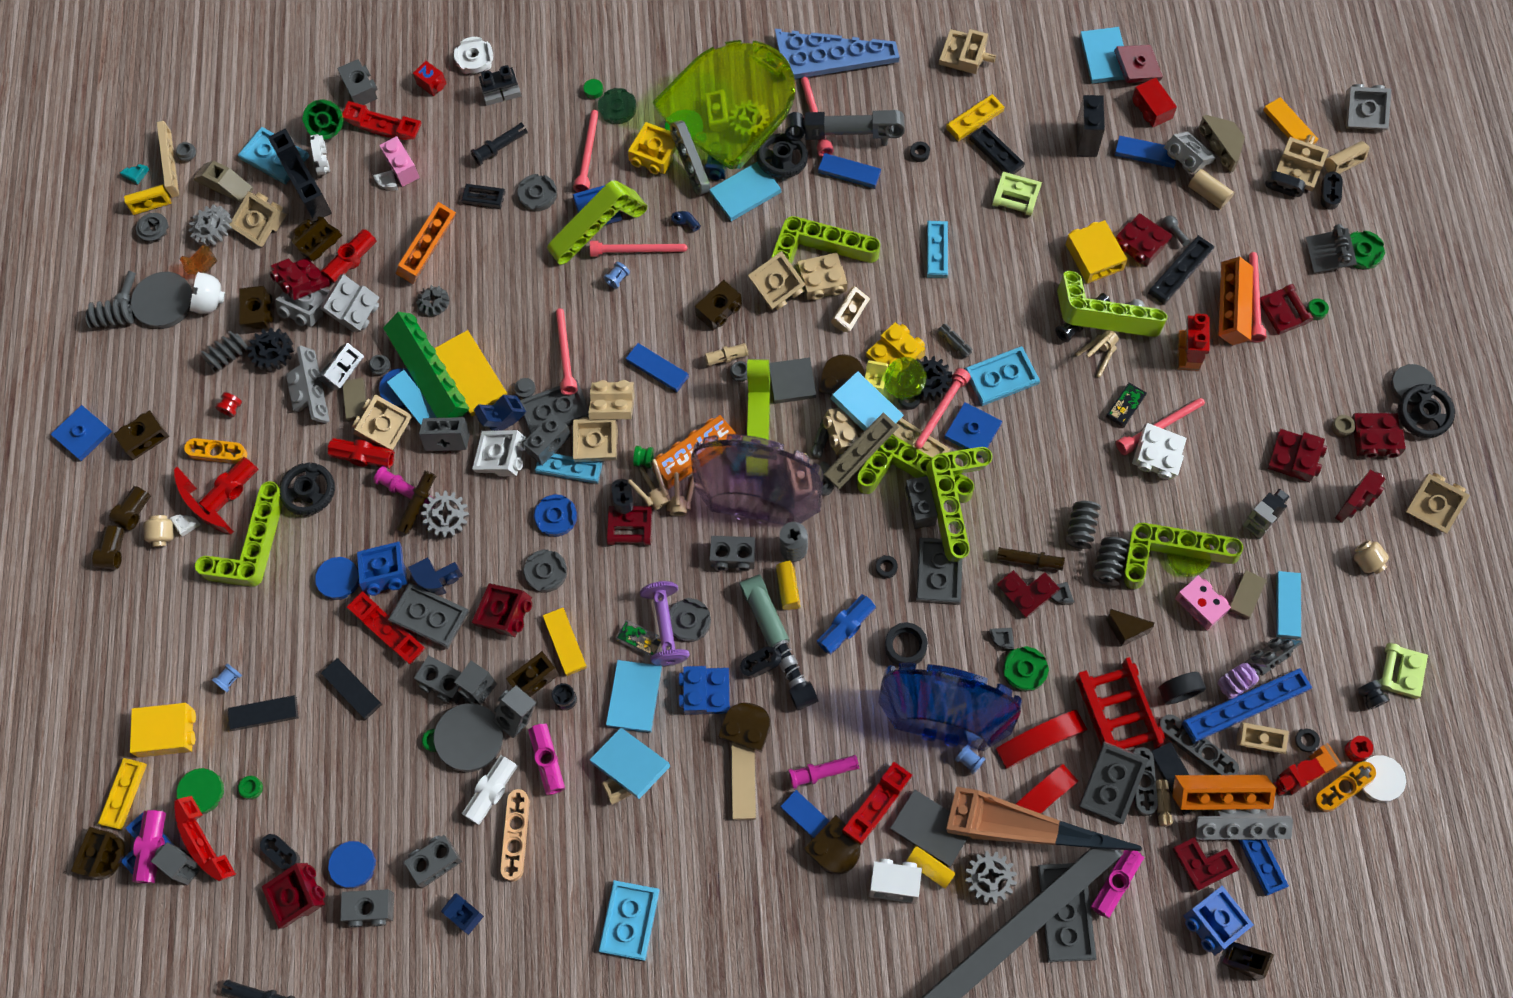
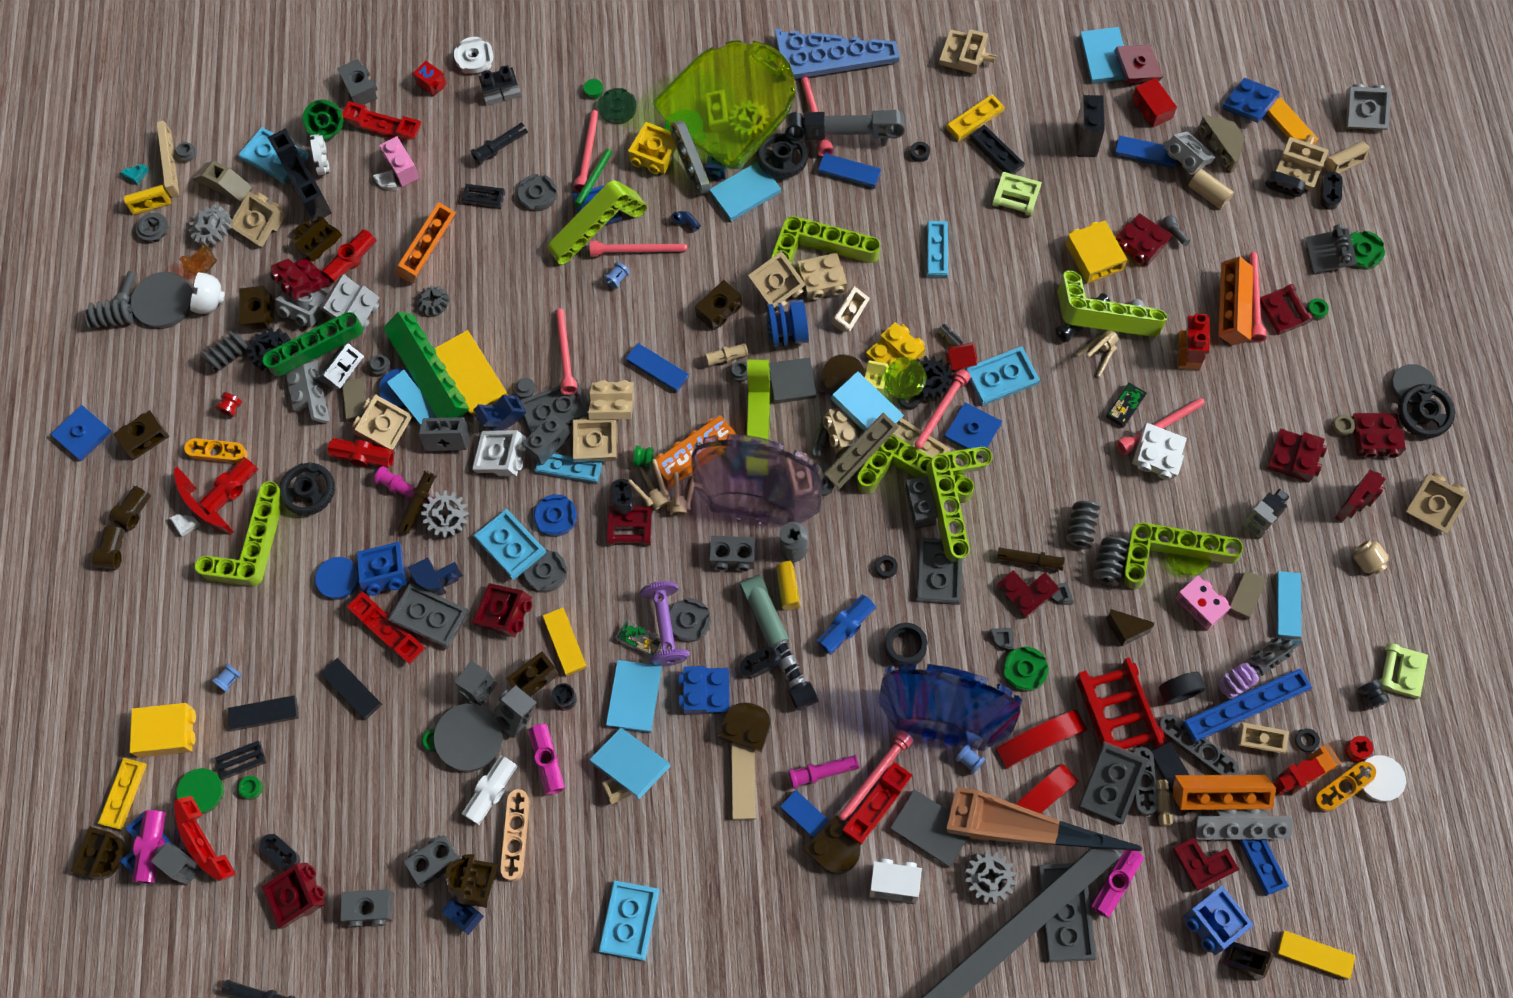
(158, 530): tan head -> none
(237, 752): none -> black tile
(306, 352): none -> green beam
(352, 864): blue tile -> none
(444, 676): dark grey brick -> none
(471, 880): none -> dark brown slope
(509, 544): none -> medium azure tile
(593, 178): none -> green bar
(788, 323): none -> blue wheel
(901, 741): none -> coral piece
(931, 867): yellow brick -> none
(962, 356): none -> red brick
(1181, 270): black tile -> none
(1251, 100): none -> blue plate
(1316, 955): none -> yellow tile

